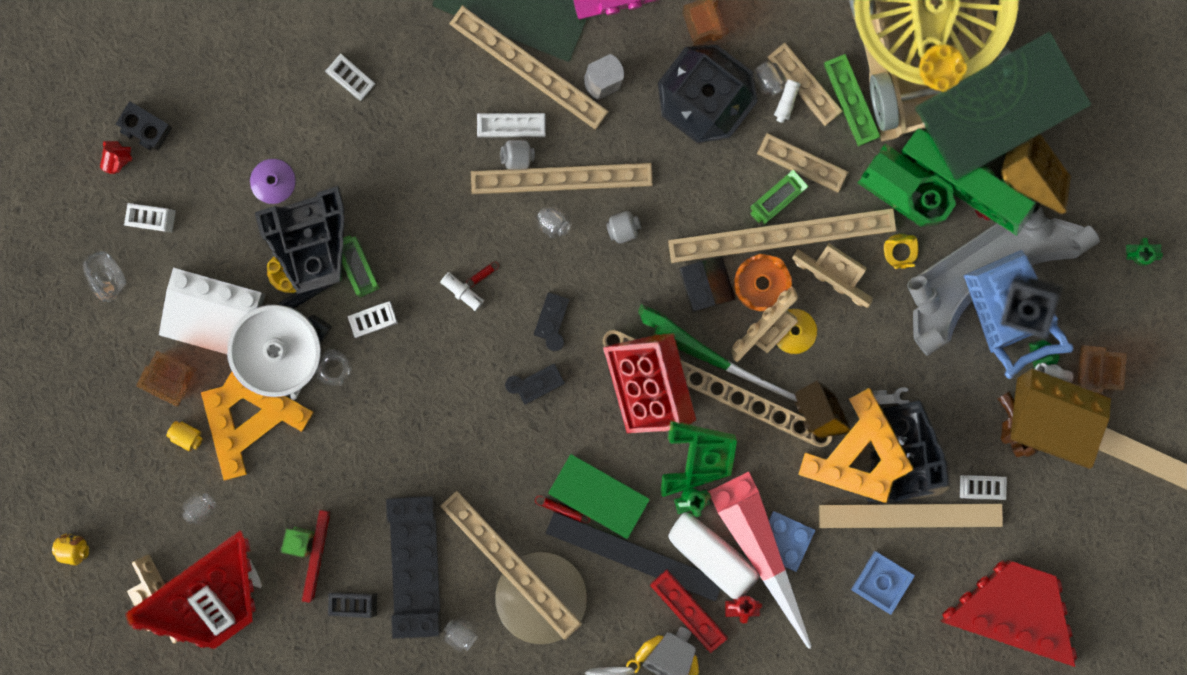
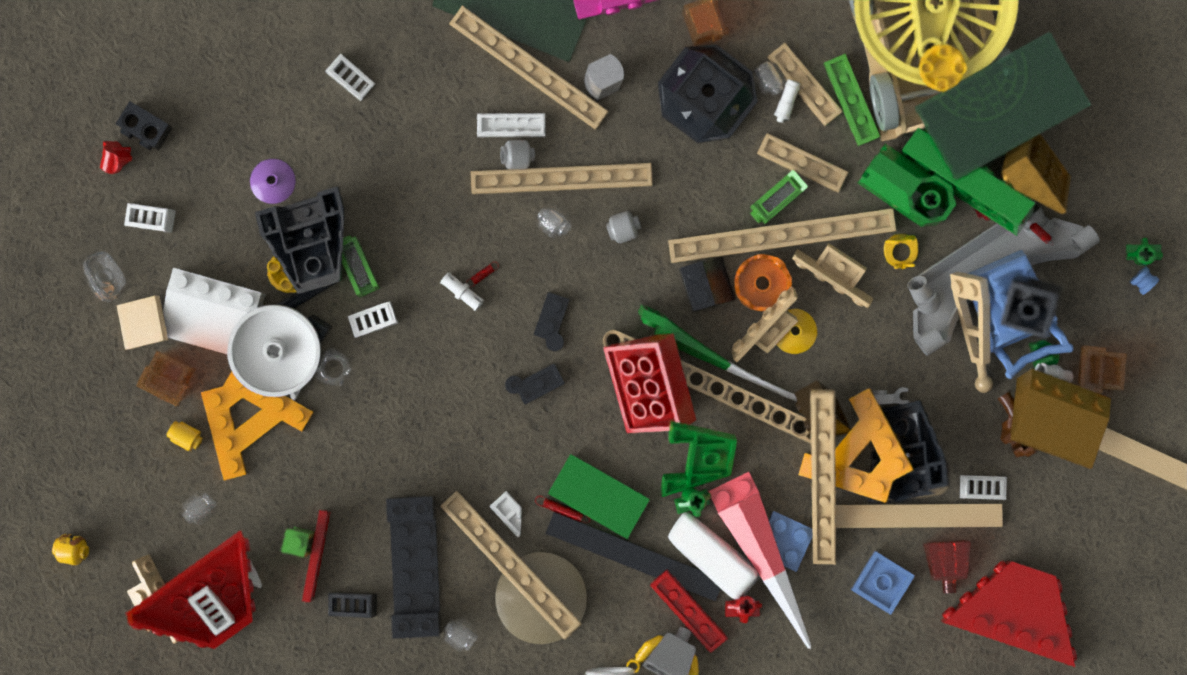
(142, 322): none -> tan tile
(509, 512): none -> white tile
(823, 476): none -> tan tile
(948, 562): none -> clear red torso
(974, 288): none -> tan plate
(1040, 232): none -> red piece
(1144, 280): none -> medium blue wheel

